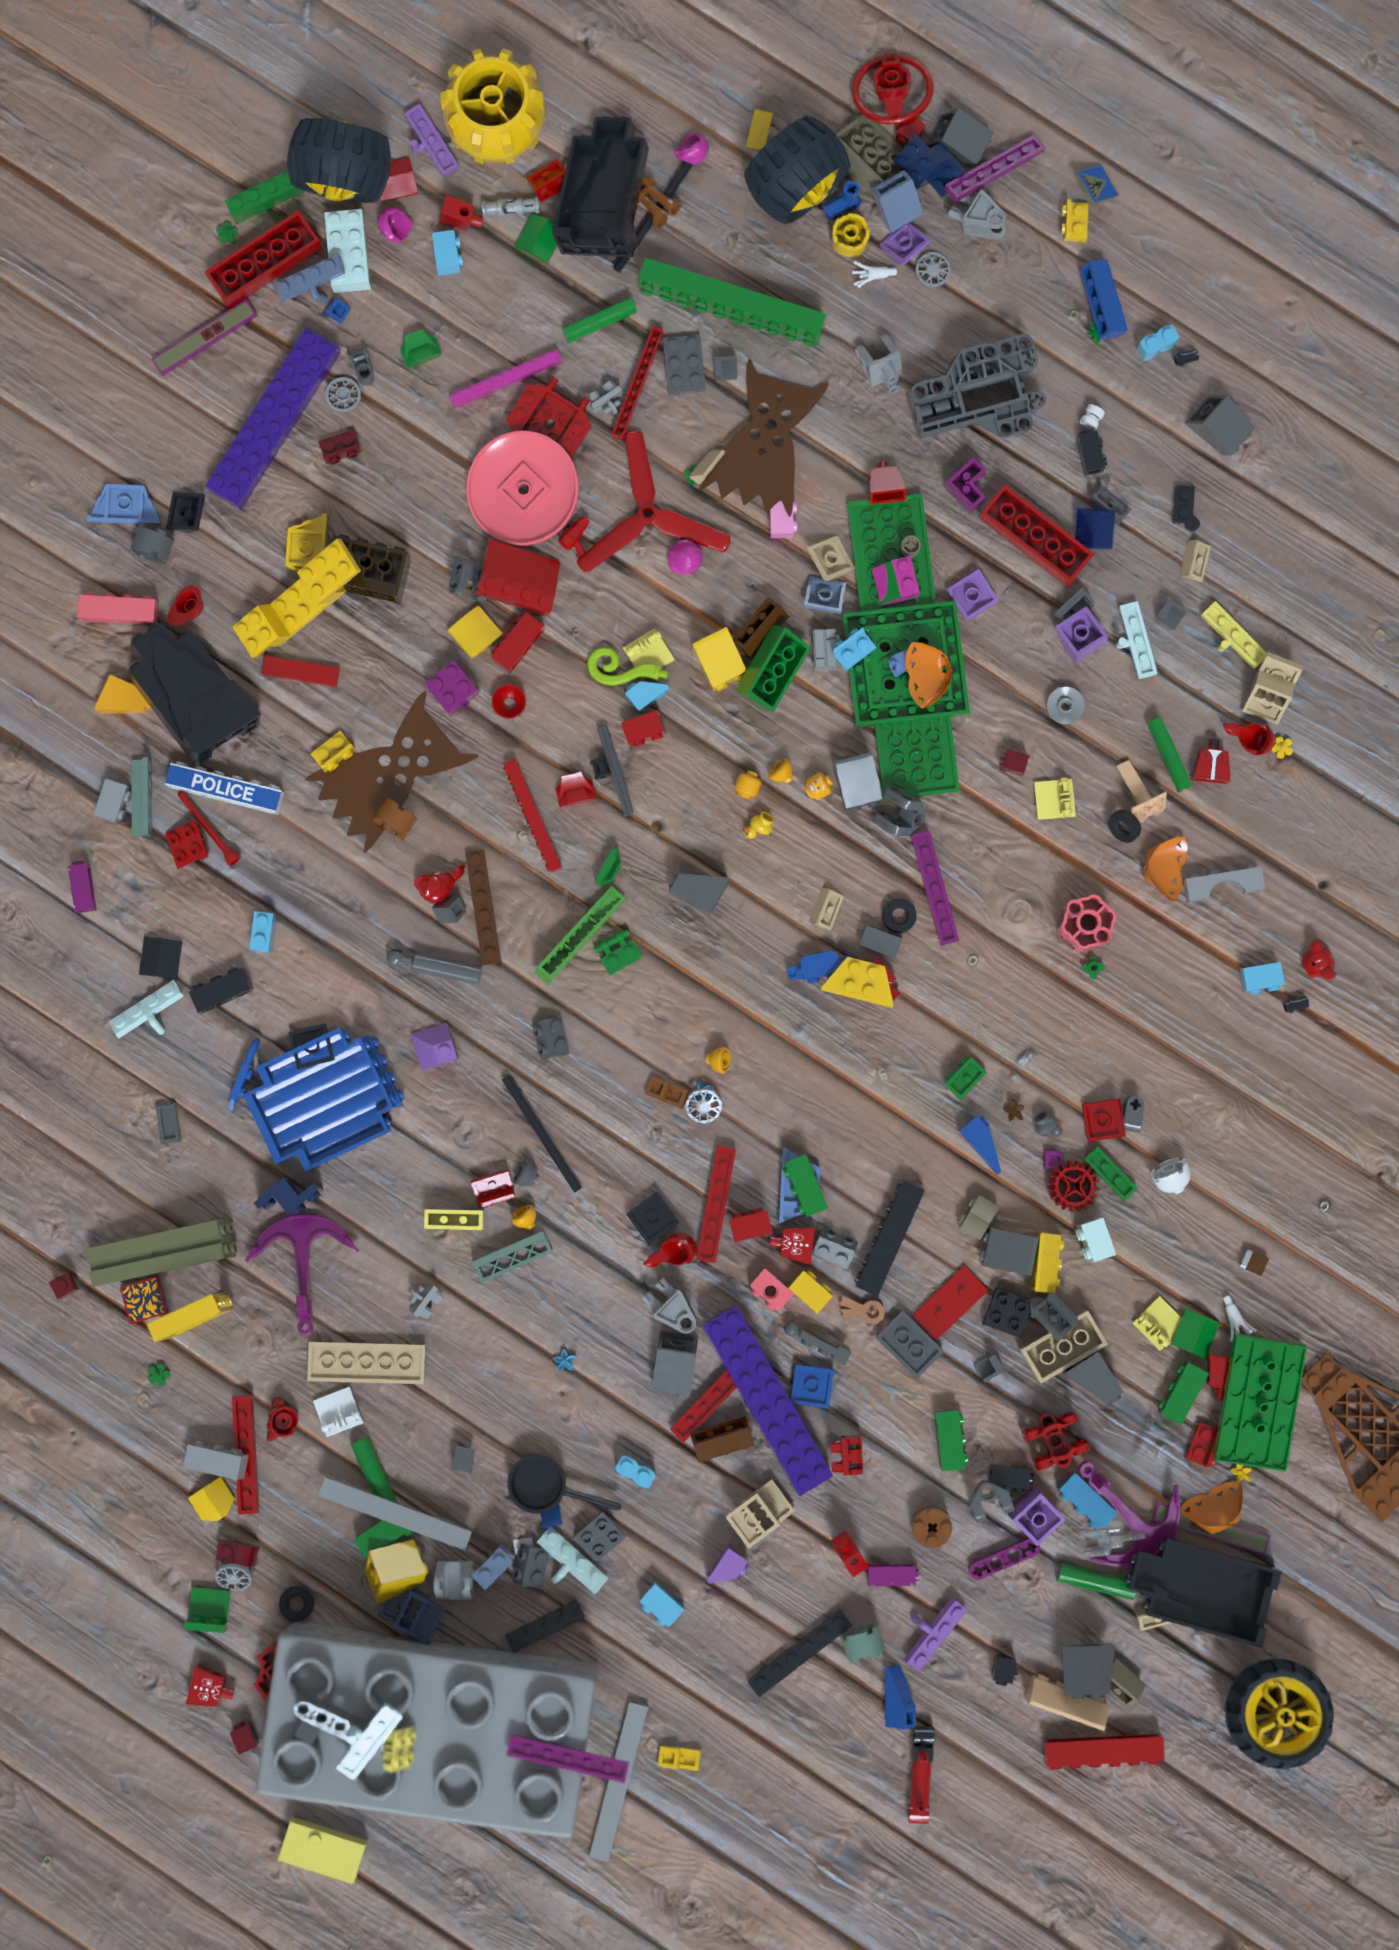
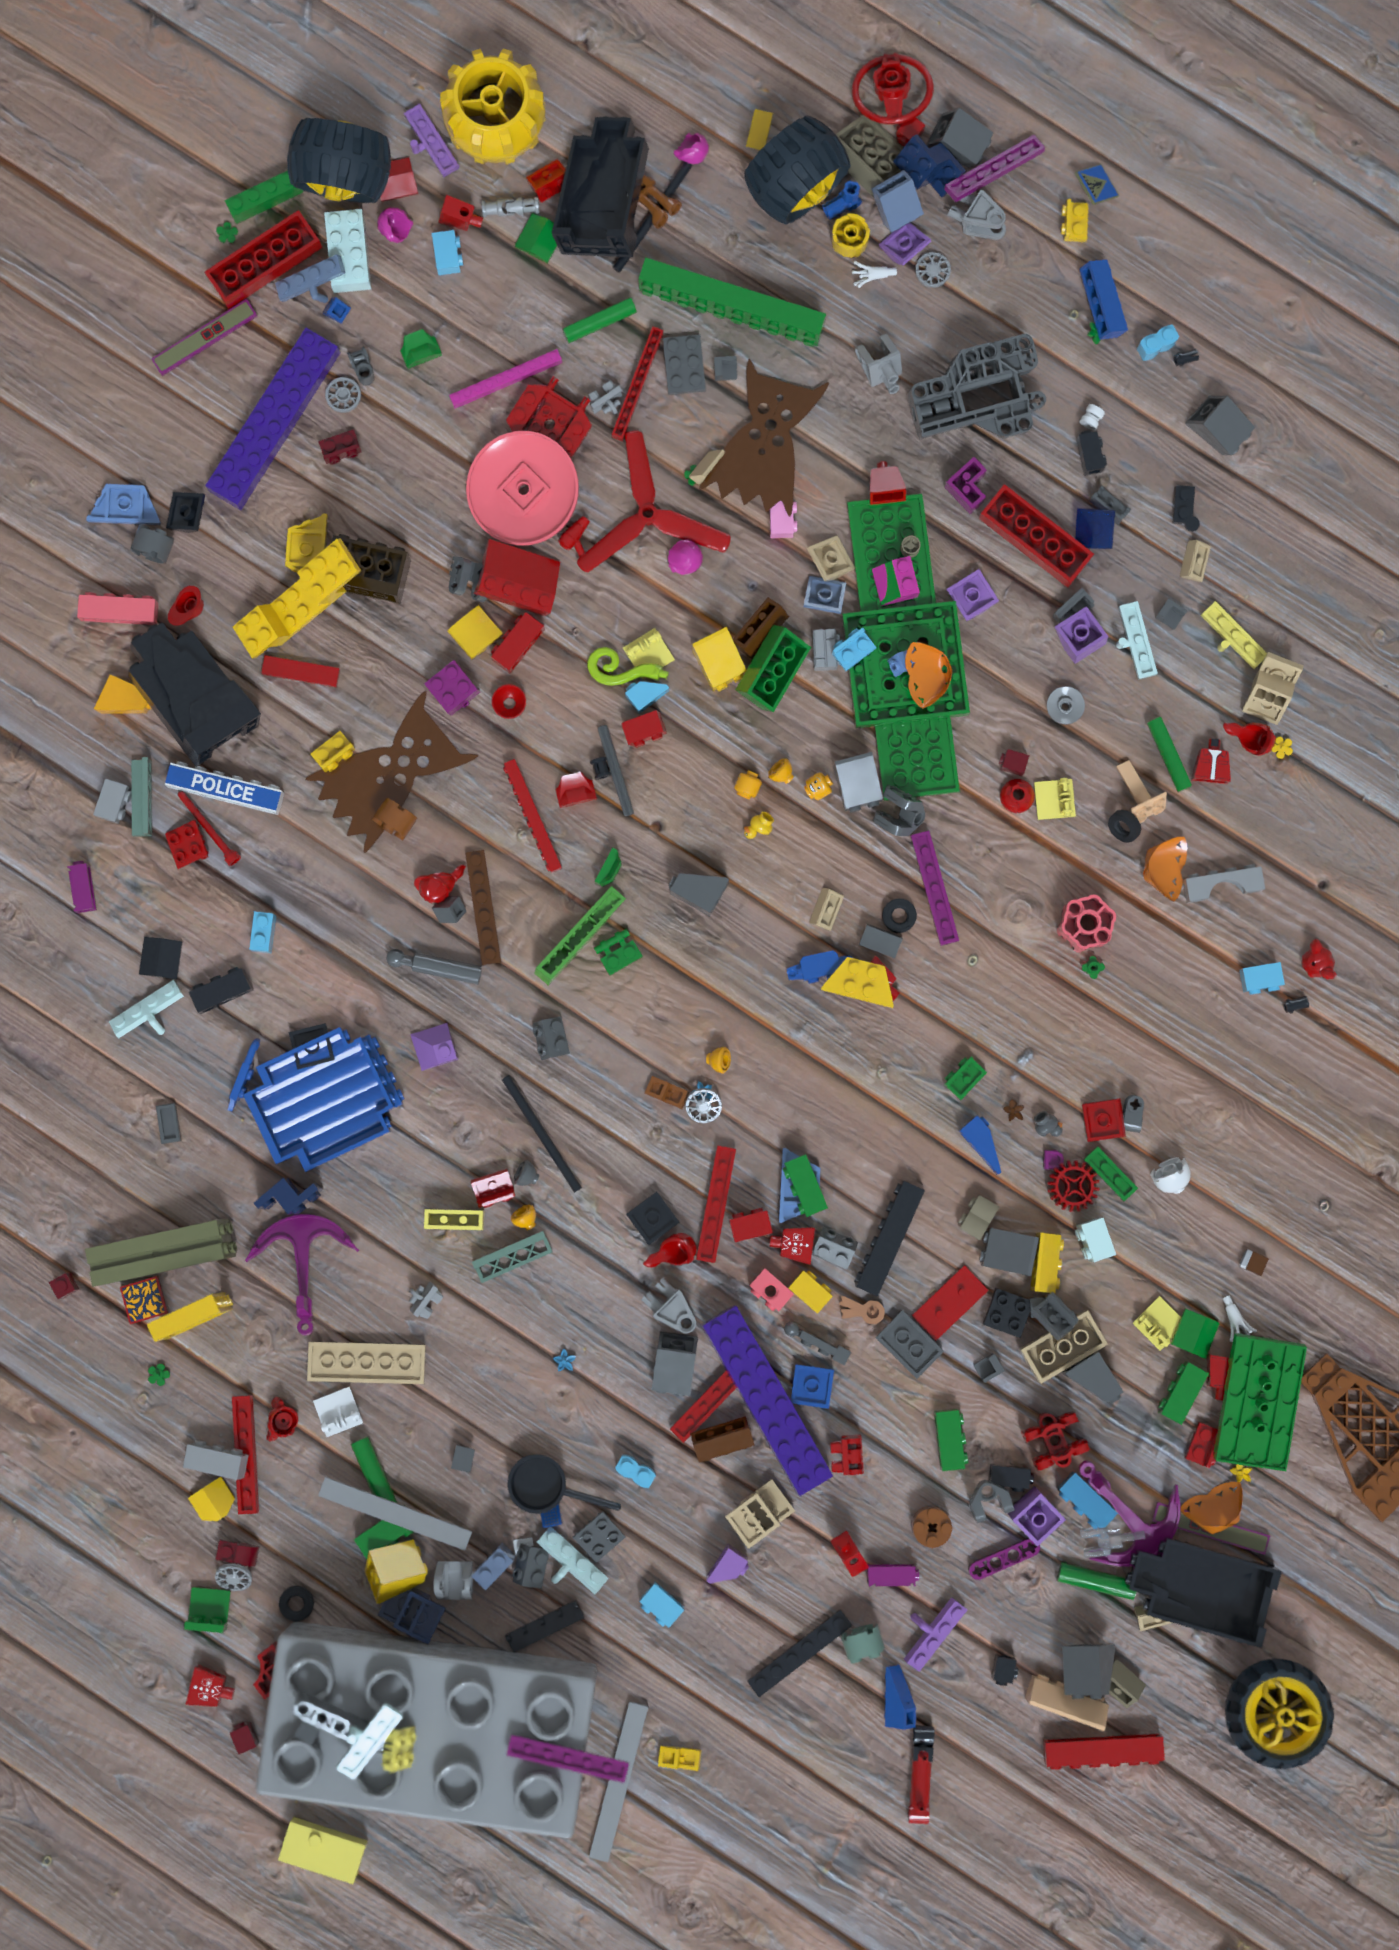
(1012, 804): none -> red piece

